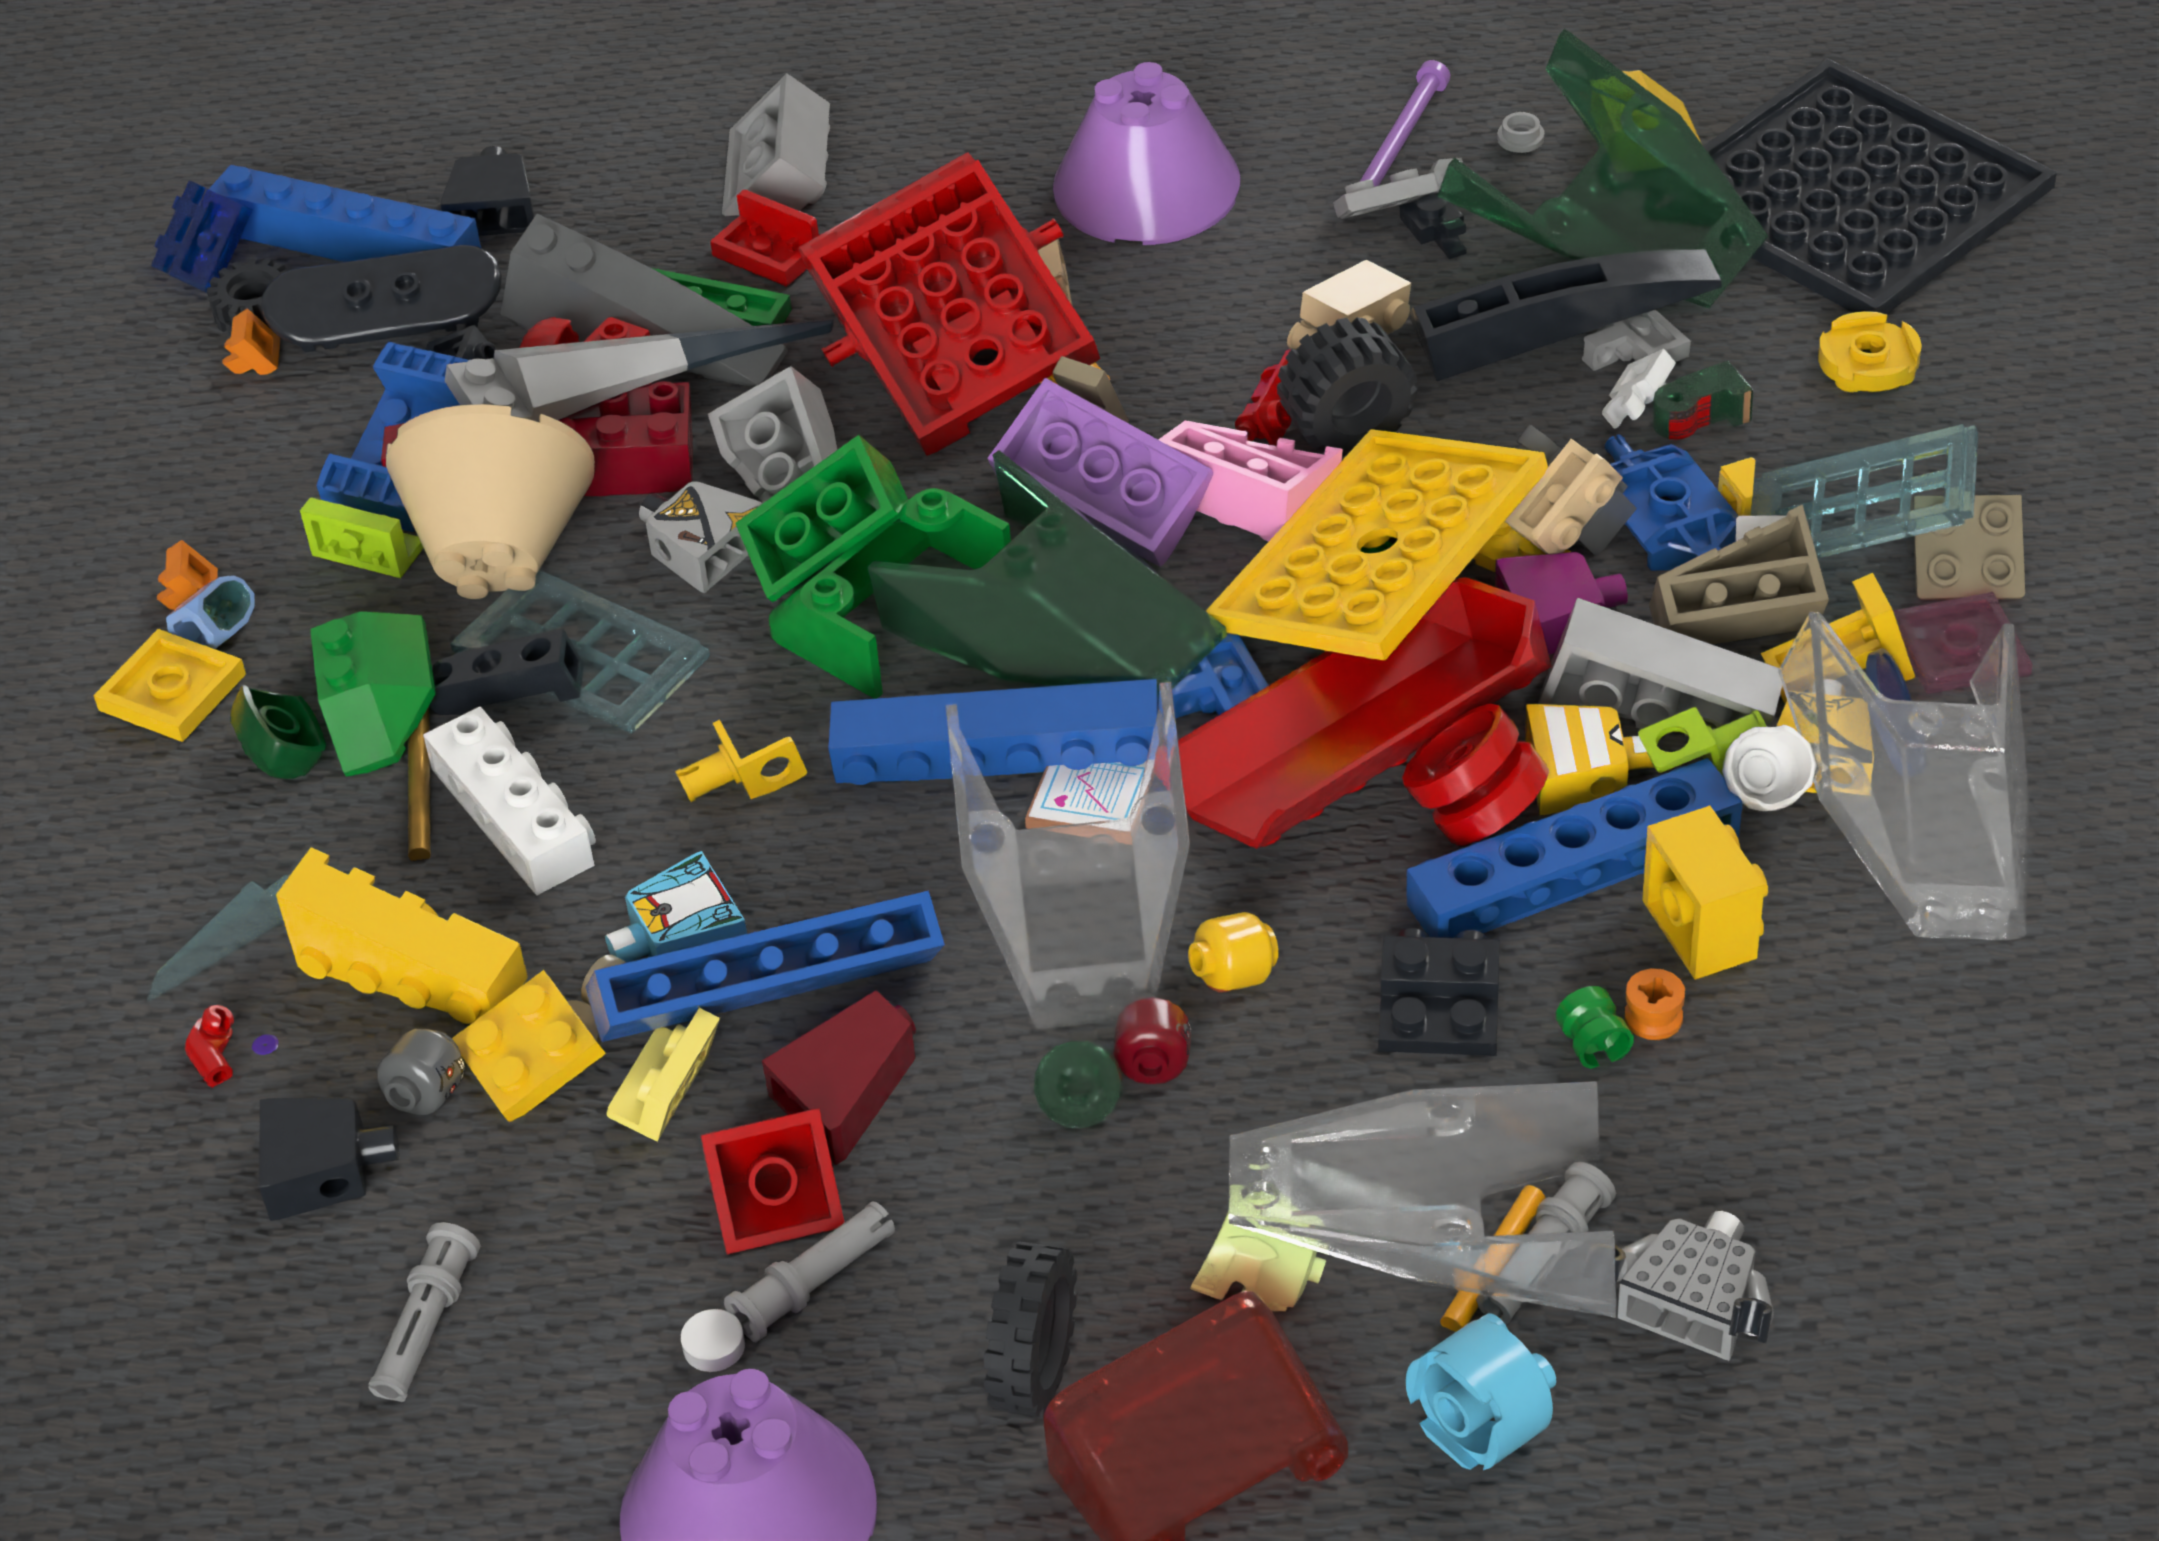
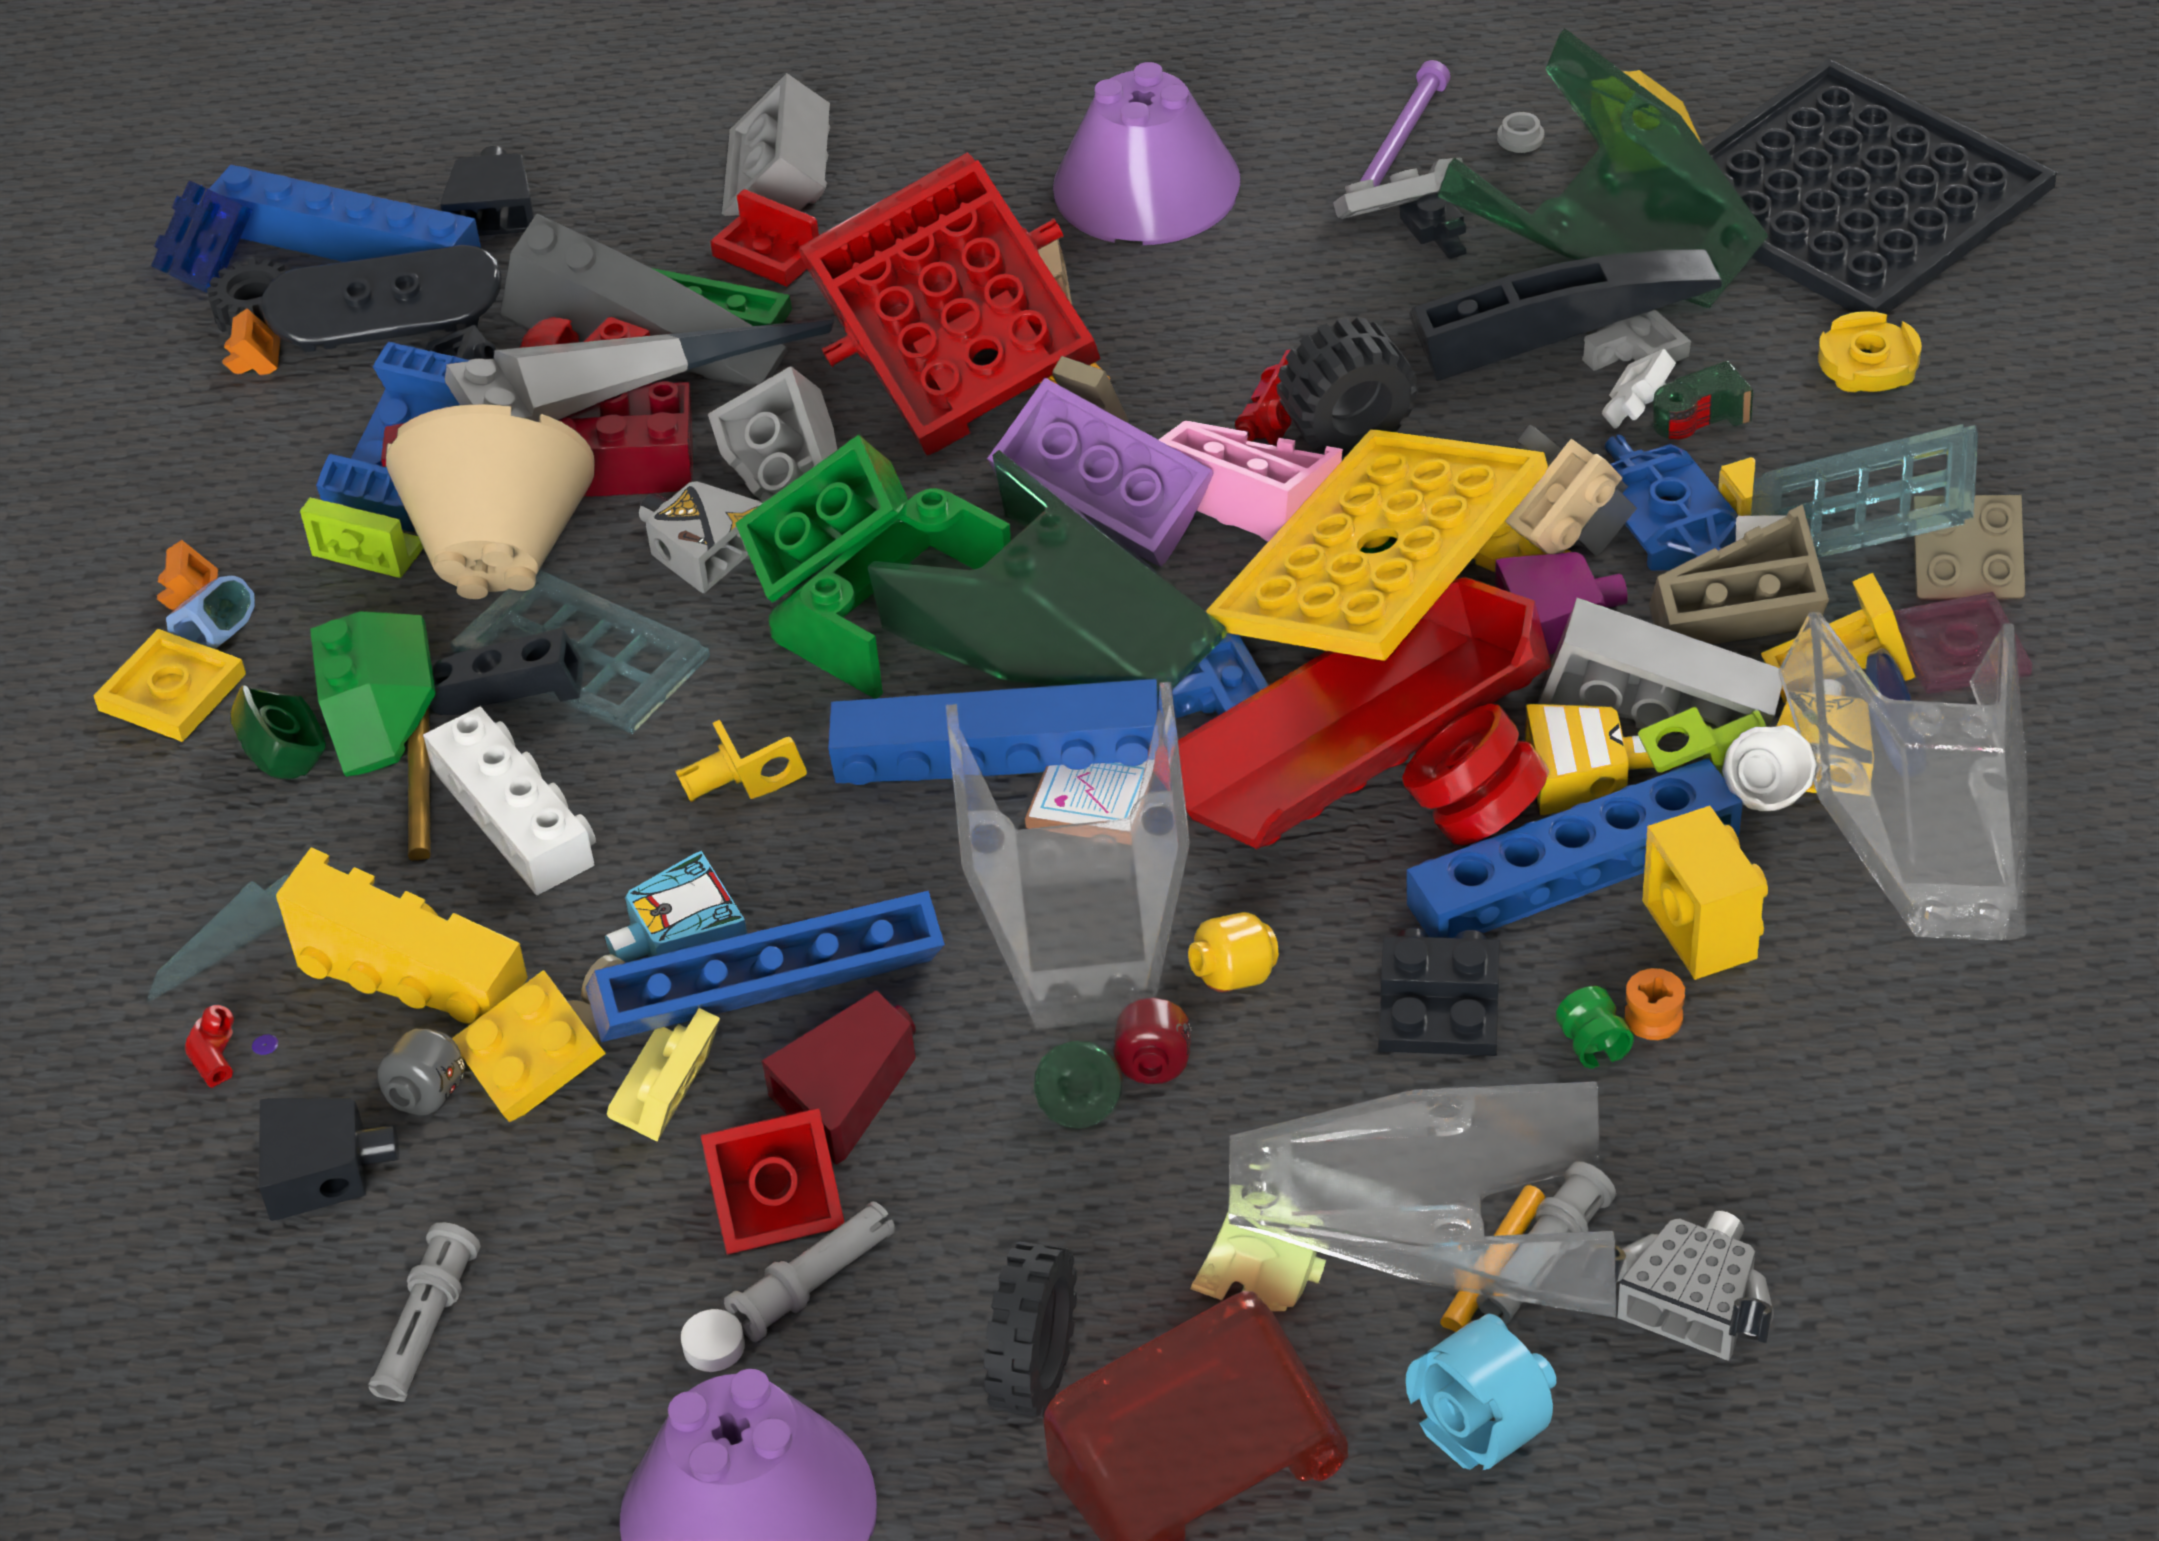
(1357, 292): tan hinge -> none

